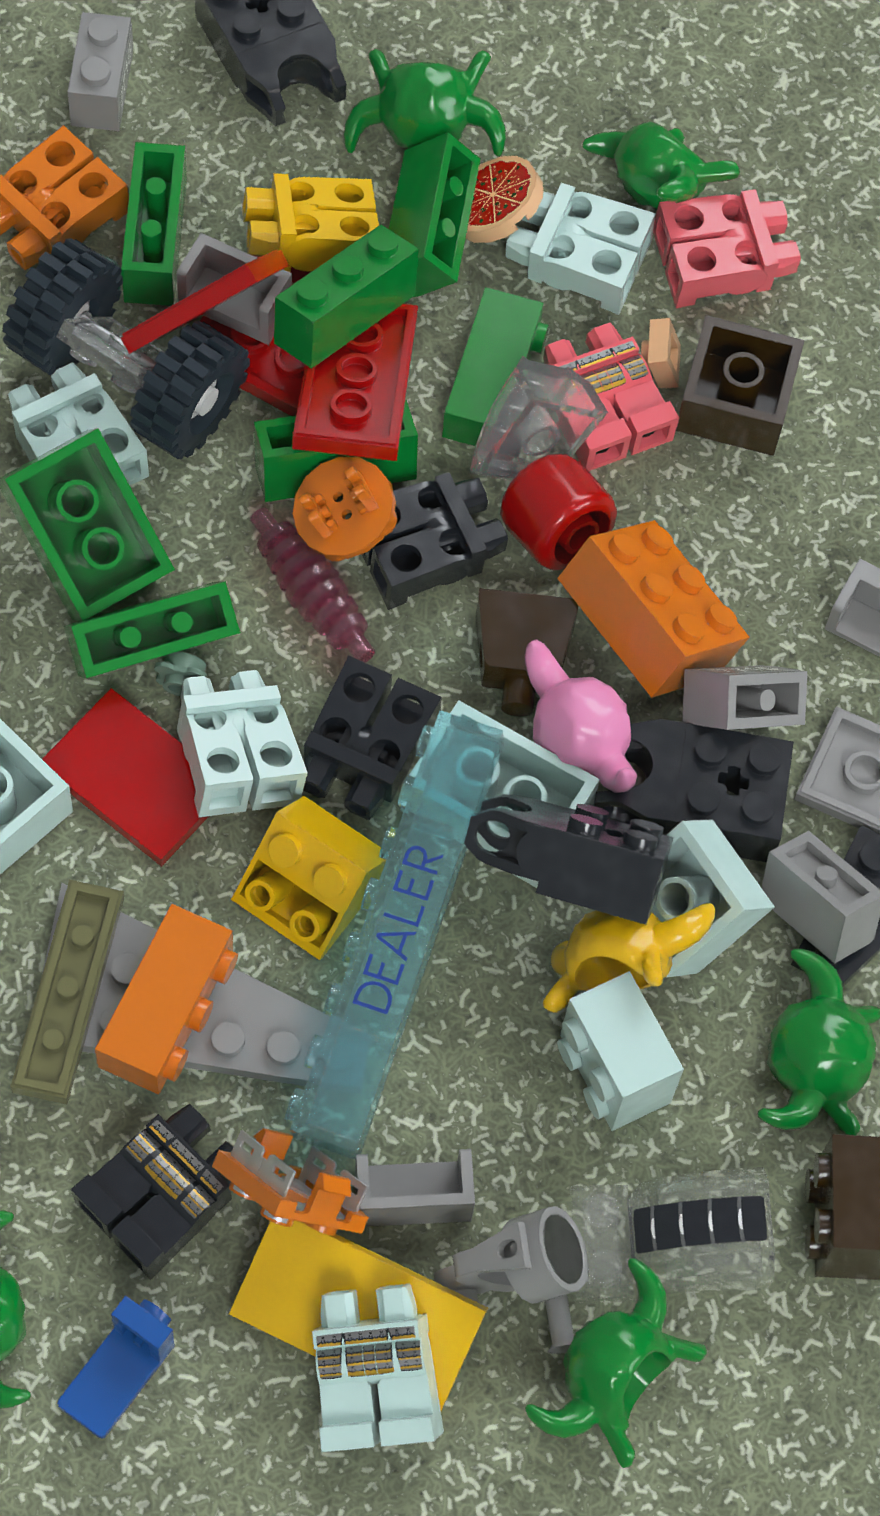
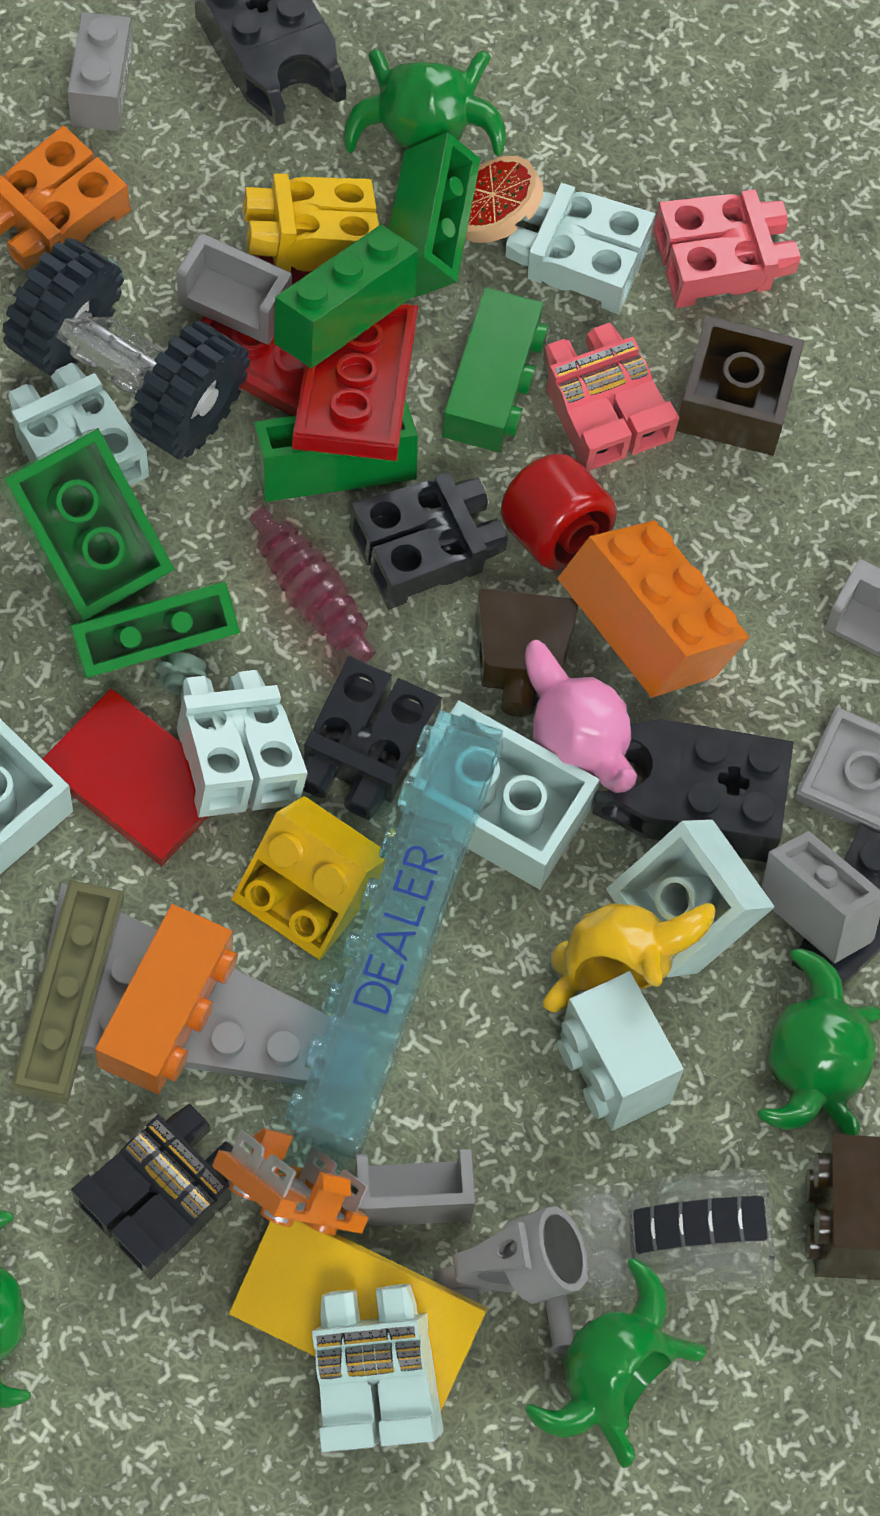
(119, 1366): blue bracket -> none
(154, 224): green brick -> none
(204, 300): red tile -> none
(365, 494): orange plate -> none
(535, 415): clear slope -> none
(575, 853): black brick -> none
(658, 164): green piece -> none
(662, 353): light nougat plate -> none
(744, 697): light grey brick -> none

